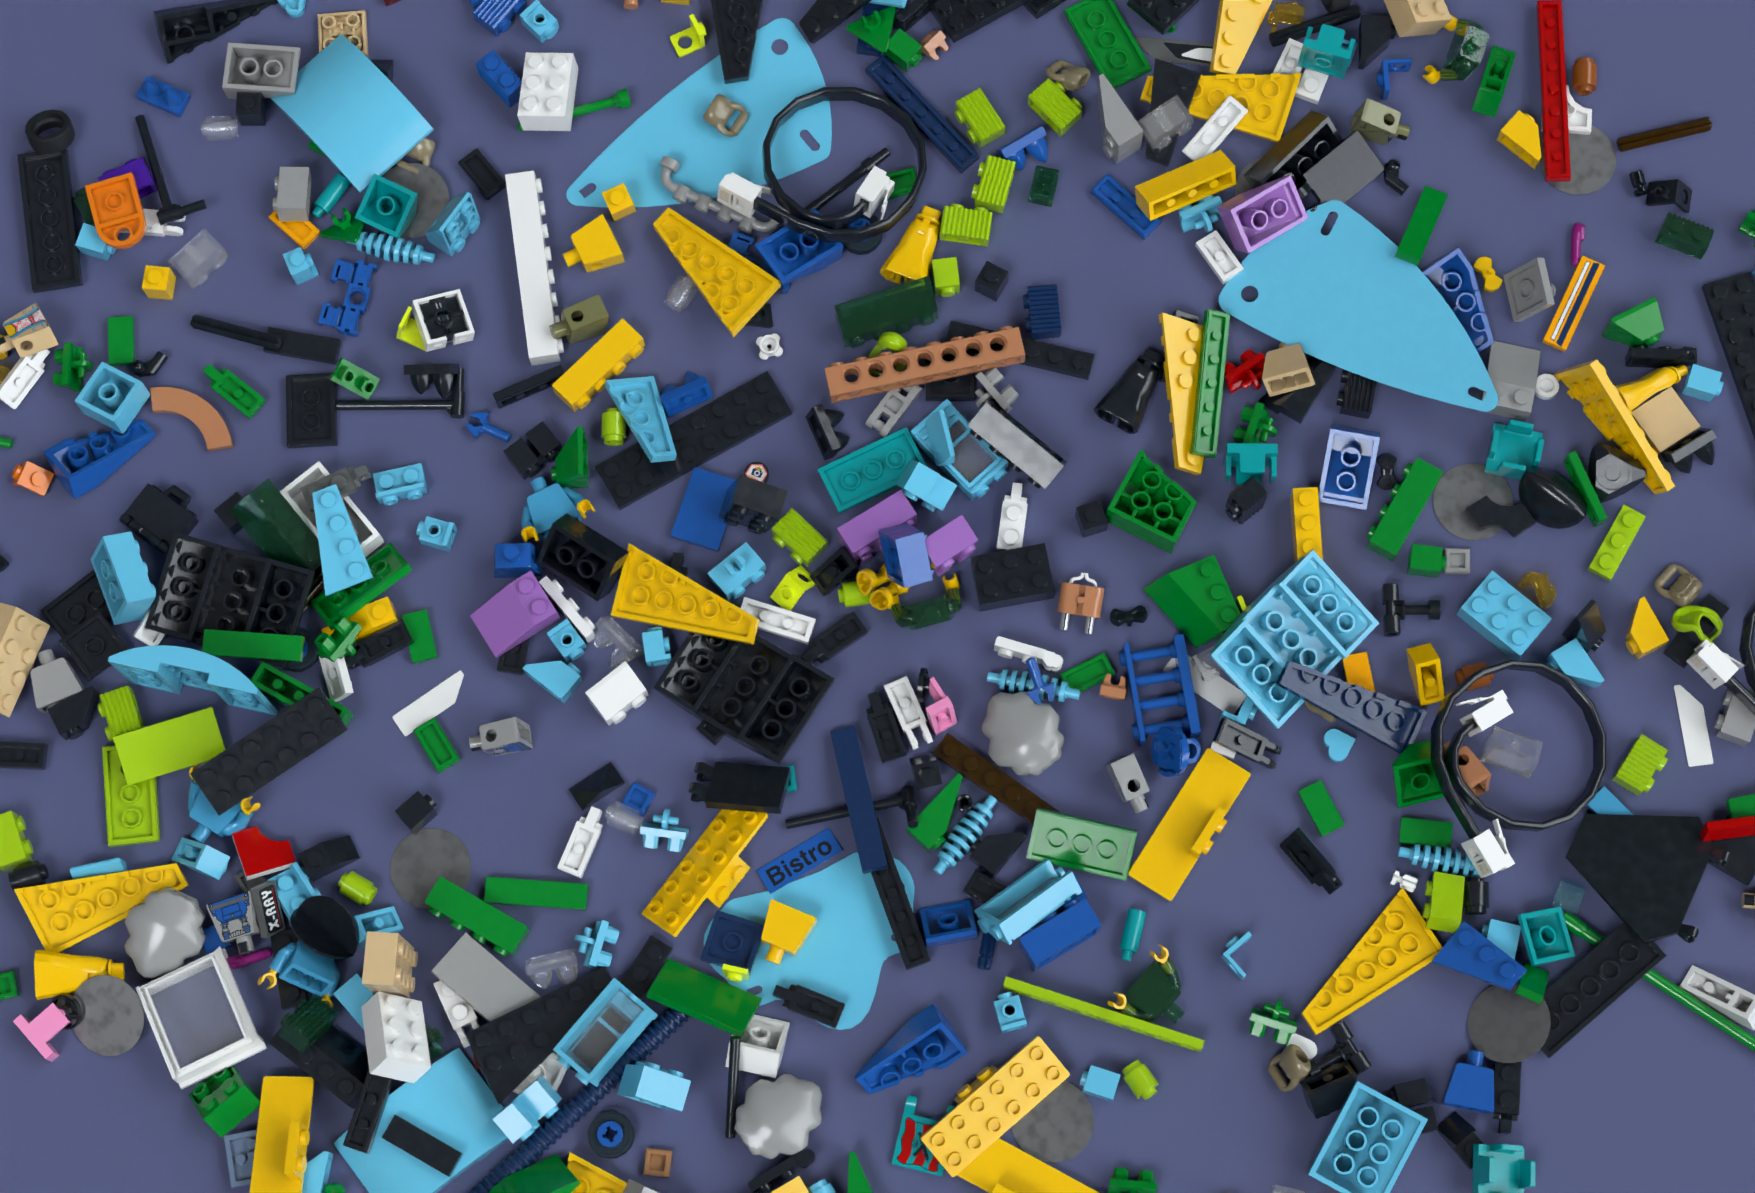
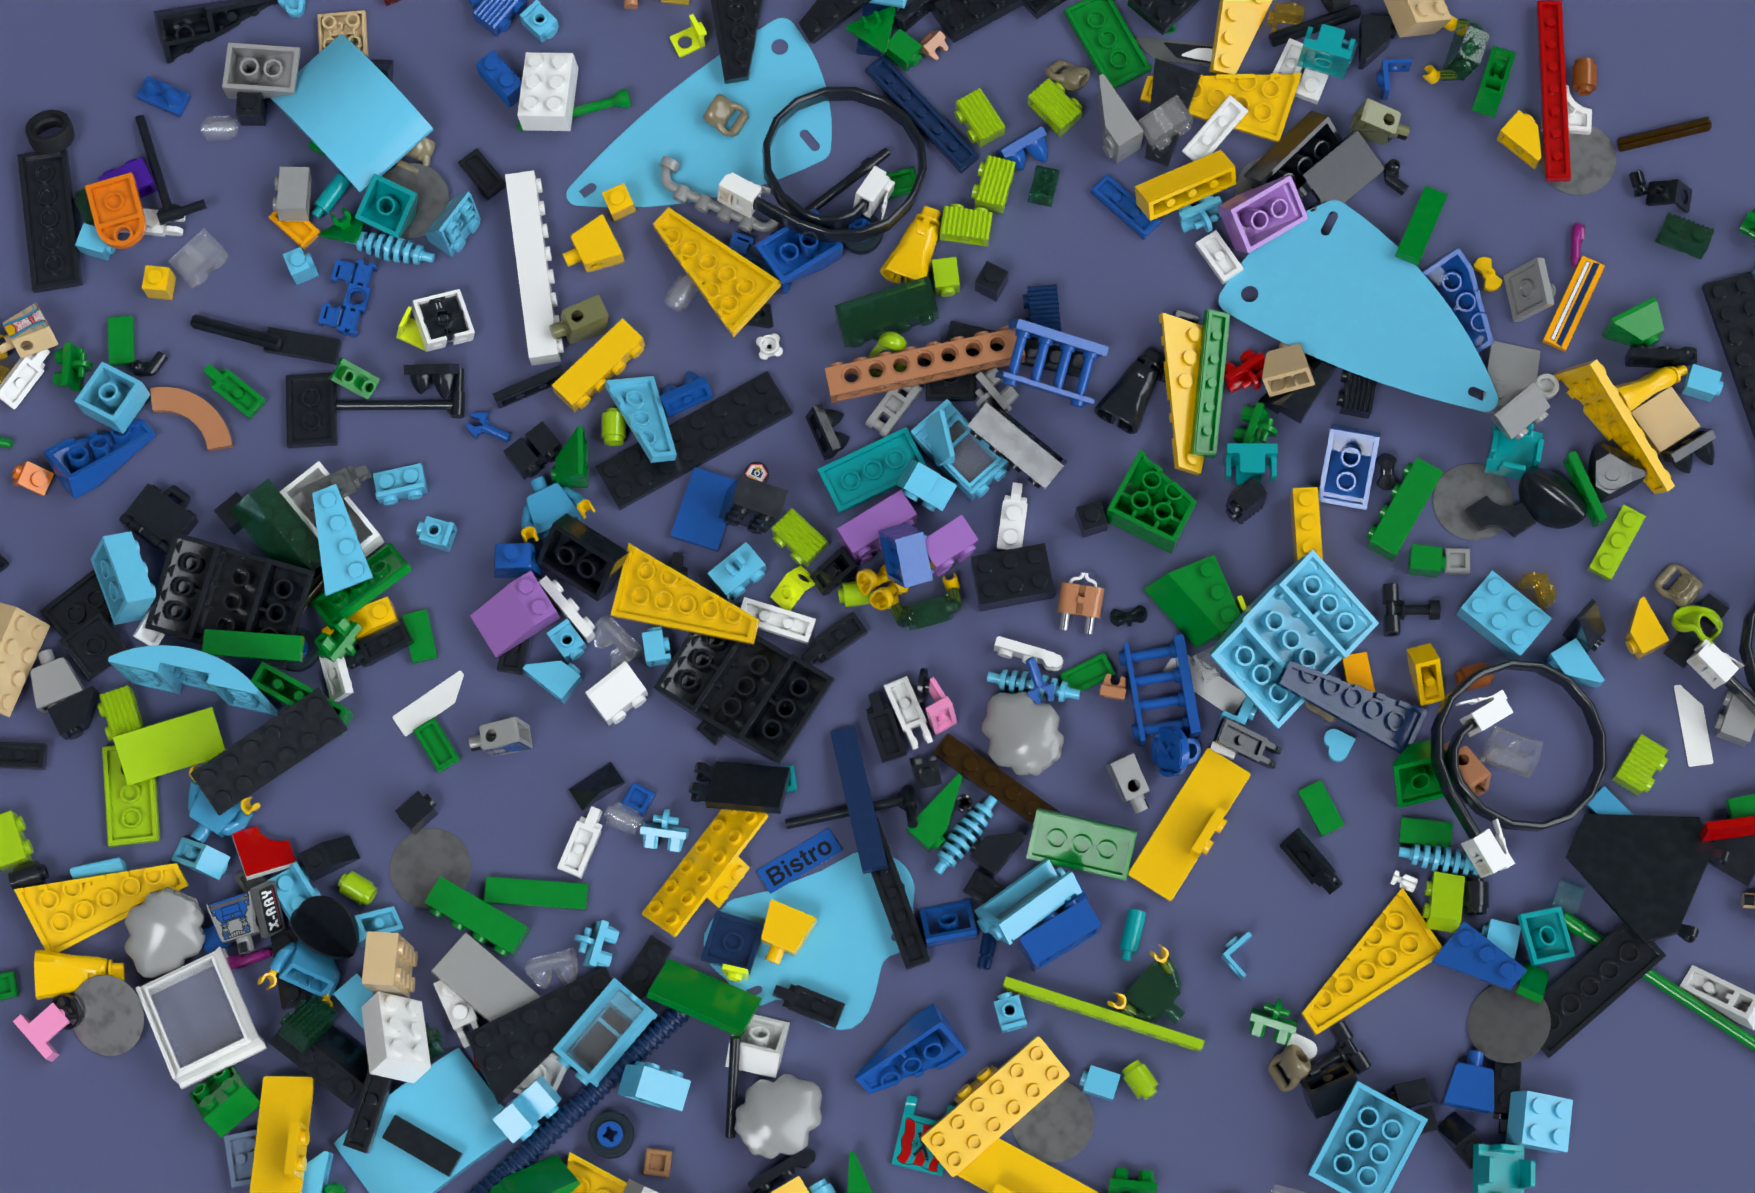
(1068, 343): none -> blue fence
(1521, 411): none -> light grey slope
(1539, 1121): none -> medium azure brick

